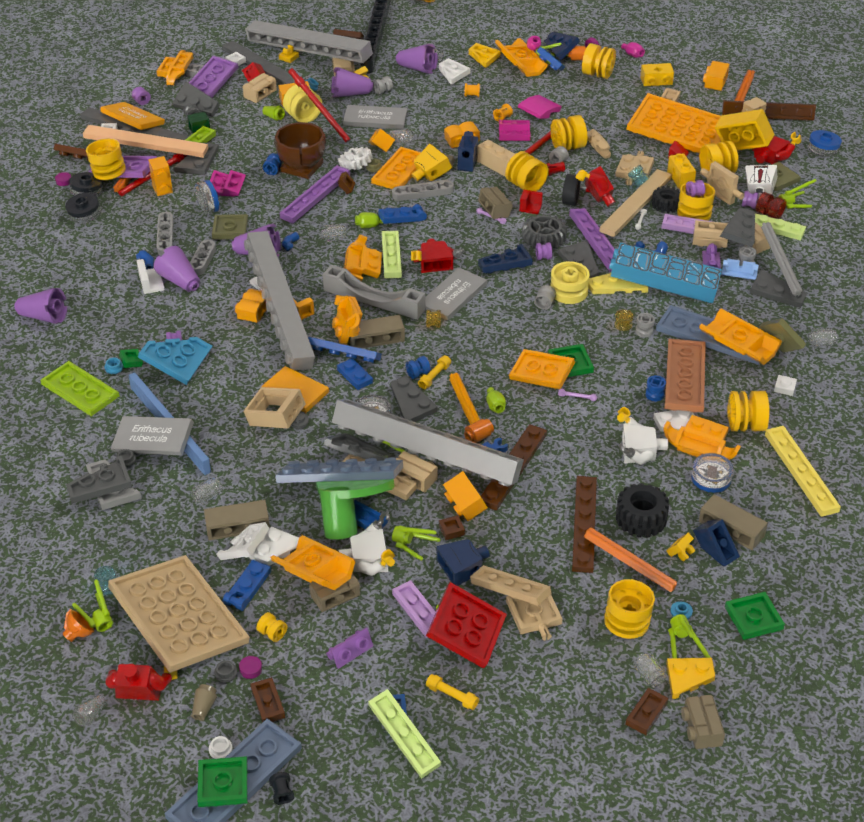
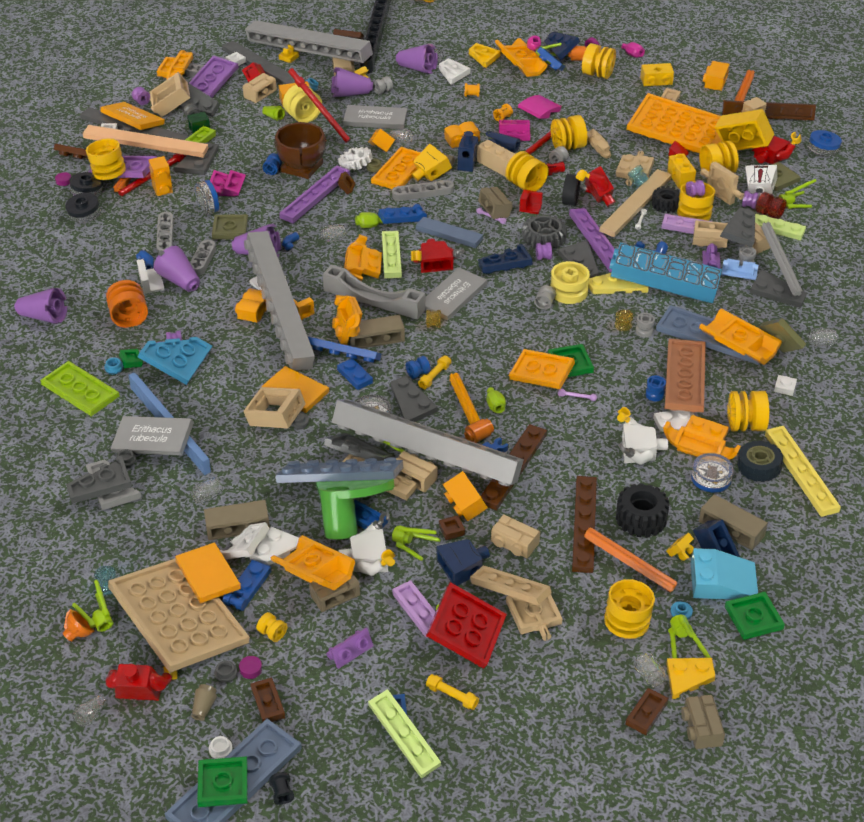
(126, 303): none -> orange wheel
(169, 95): none -> tan window
(207, 572): none -> light orange tile
(449, 232): none -> sand blue tile
(508, 142): none -> dark blue piece
(515, 536): none -> tan brick
(721, 575): none -> medium azure slope
(760, 461): none -> black wheel

